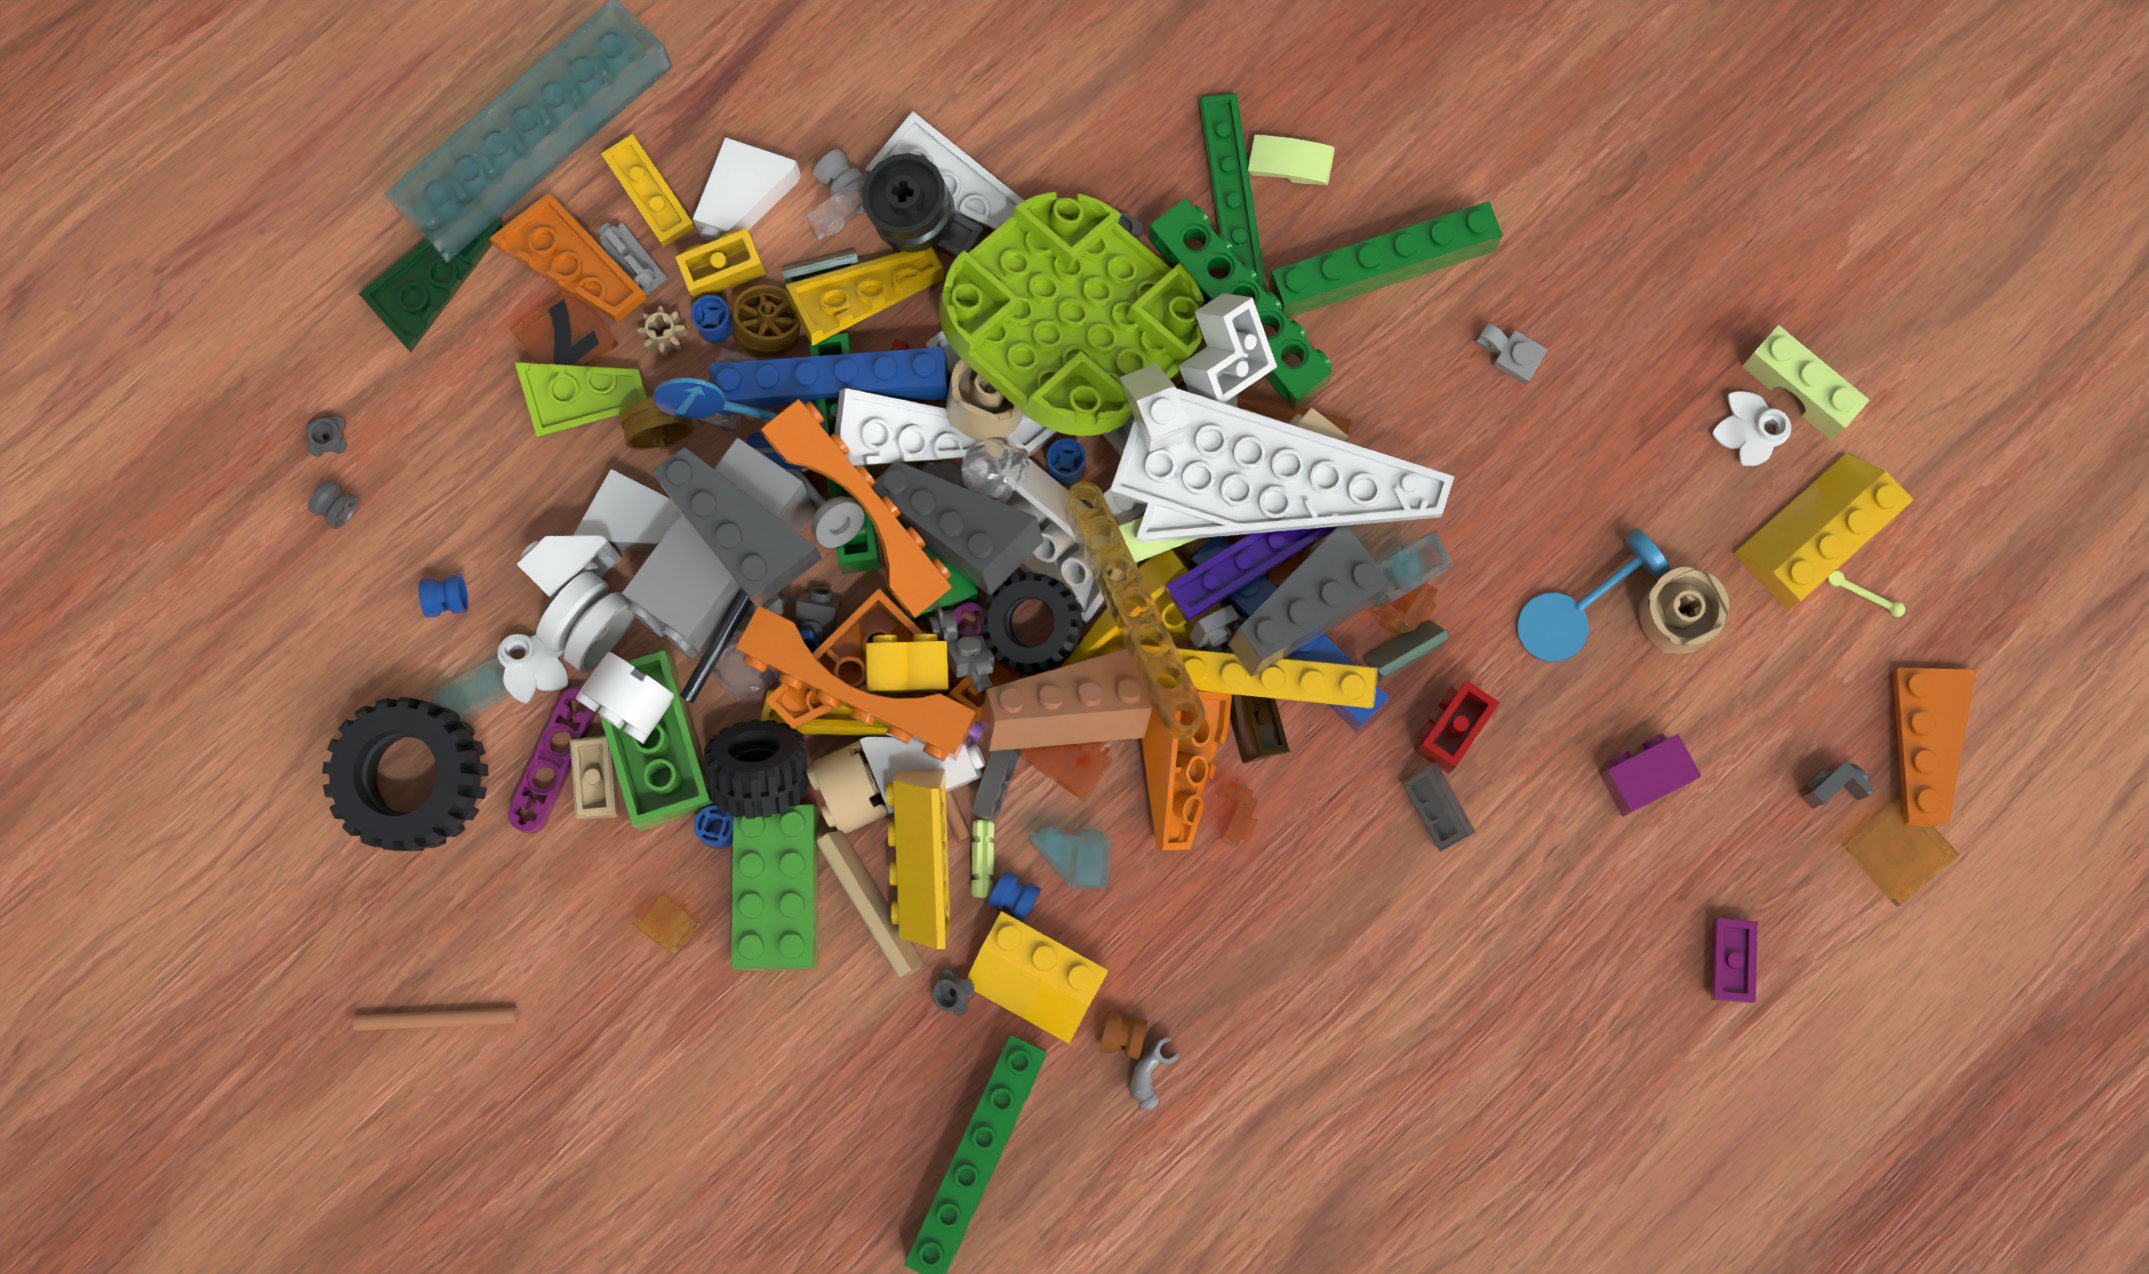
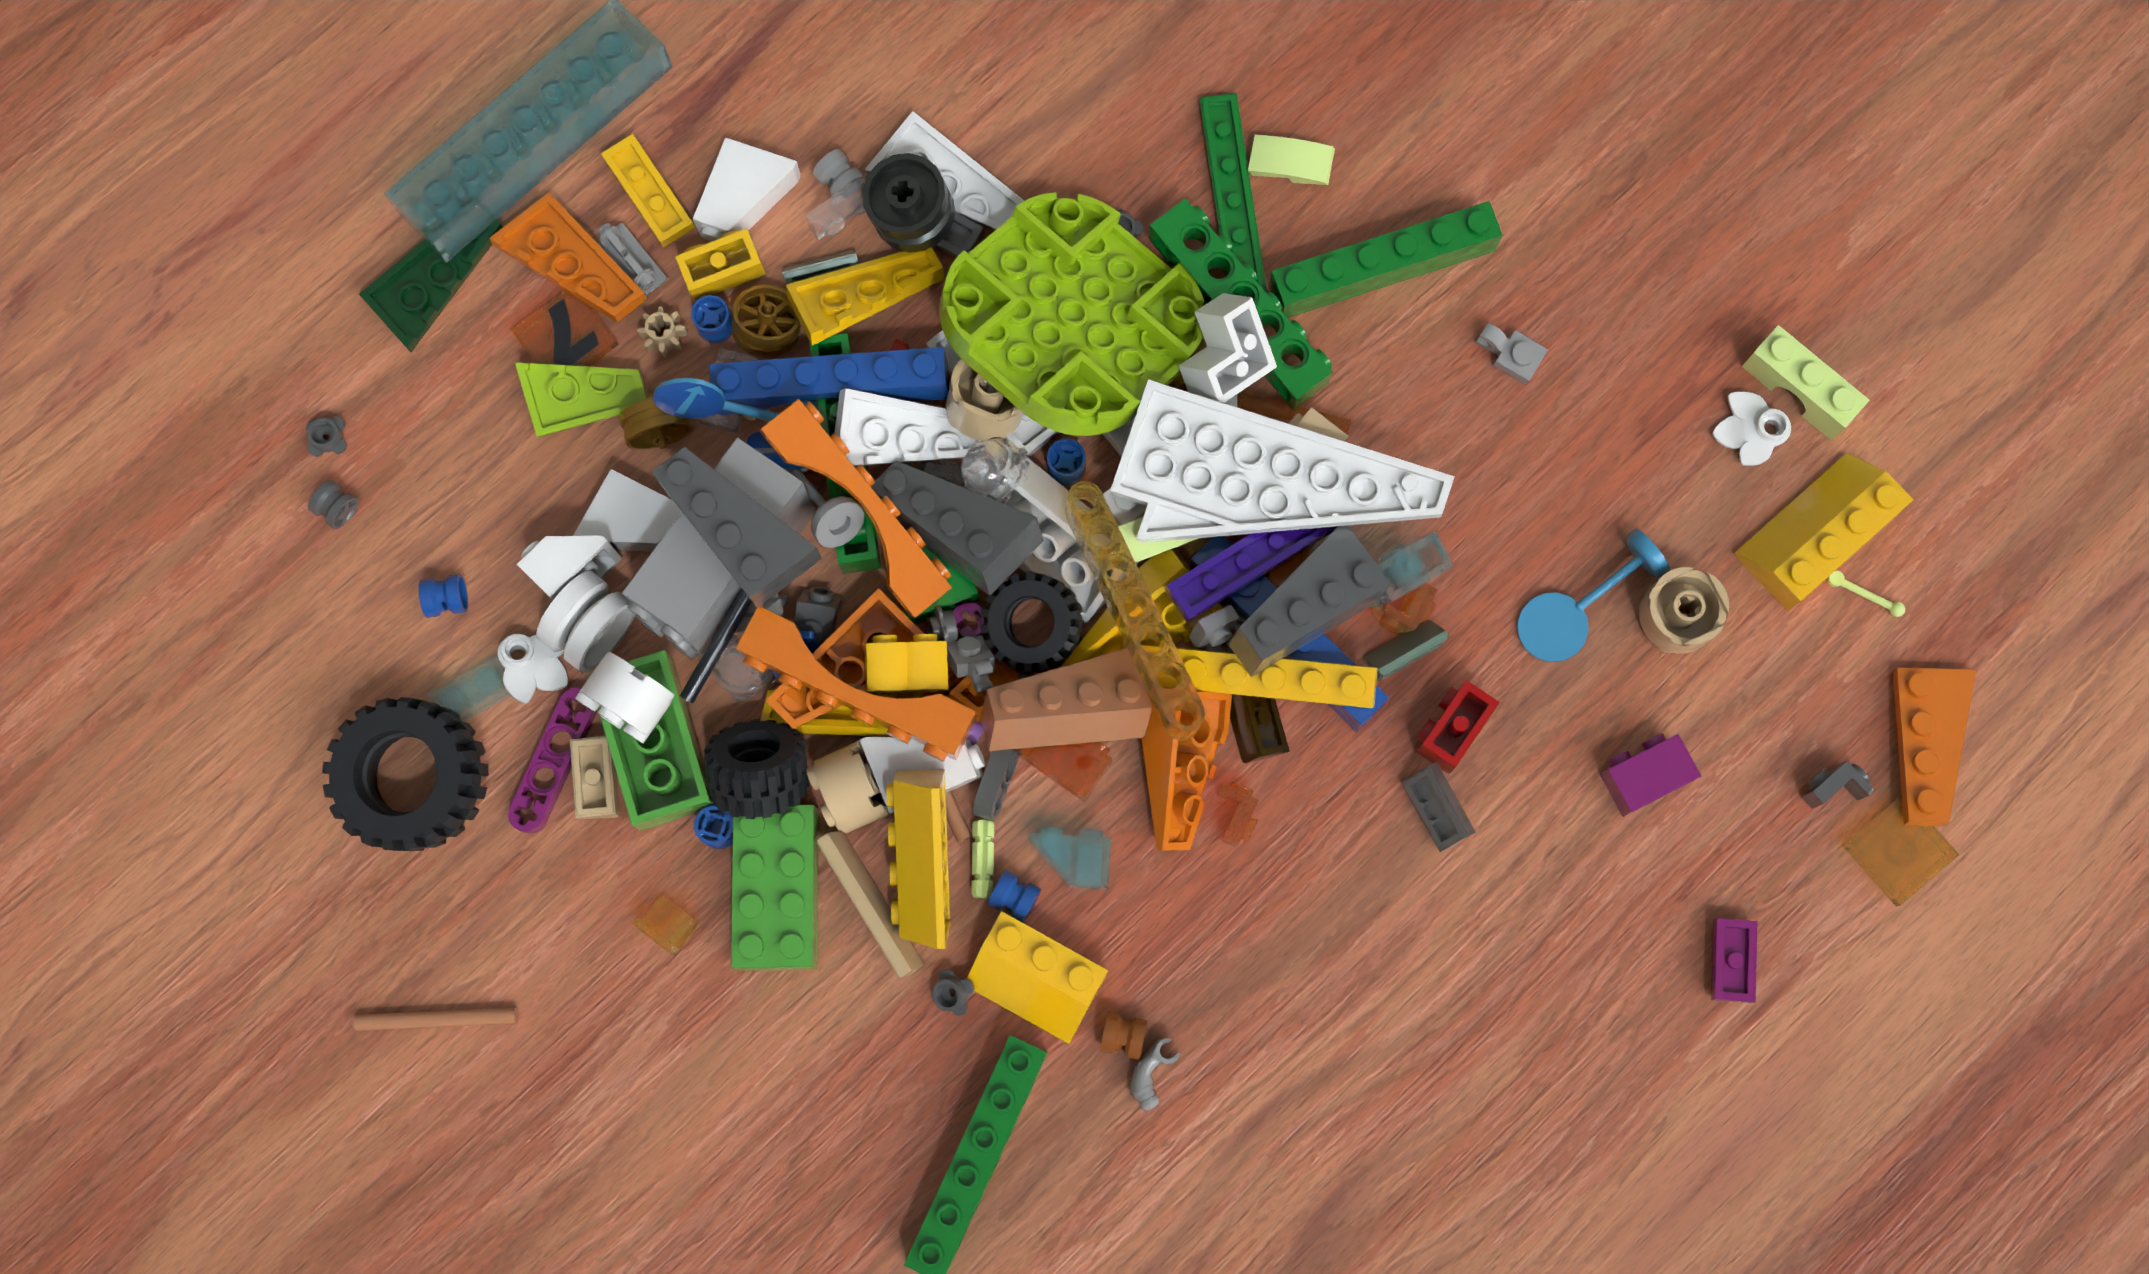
(1155, 407): white slope -> none

